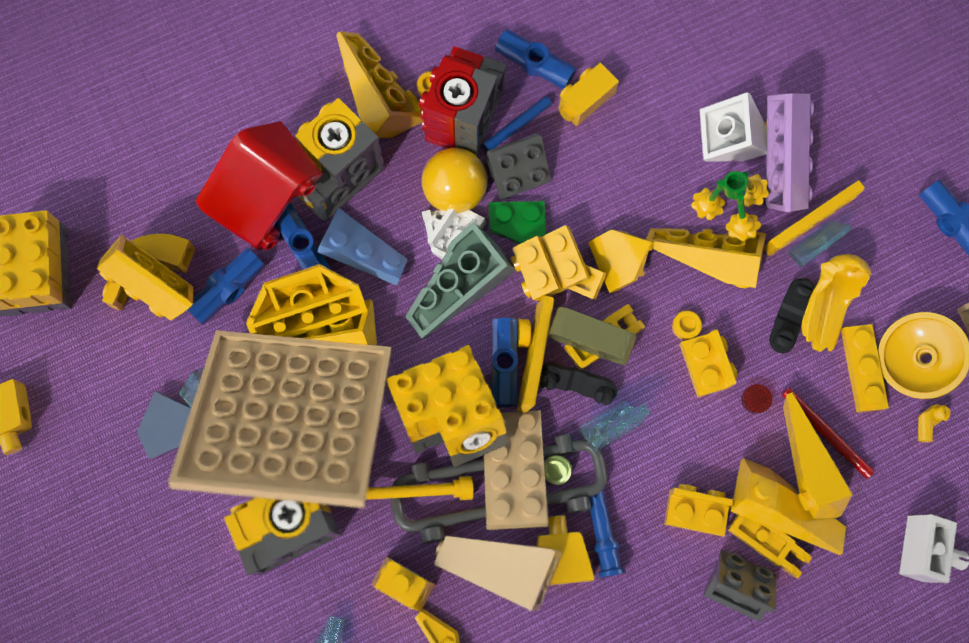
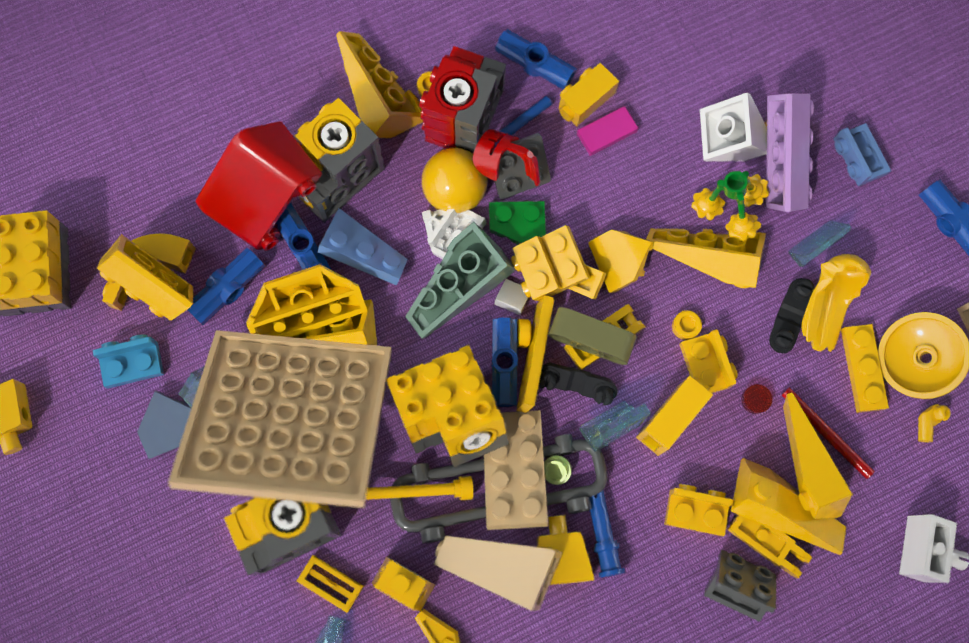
(129, 361): none -> dark azure bracket
(351, 596): none -> yellow tile
(489, 164): none -> red helmet
(511, 297): none -> white slope
(607, 131): none -> dark pink tile
(675, 415): none -> yellow brick
(814, 218): yellow tile -> none
(861, 154): none -> medium blue bracket

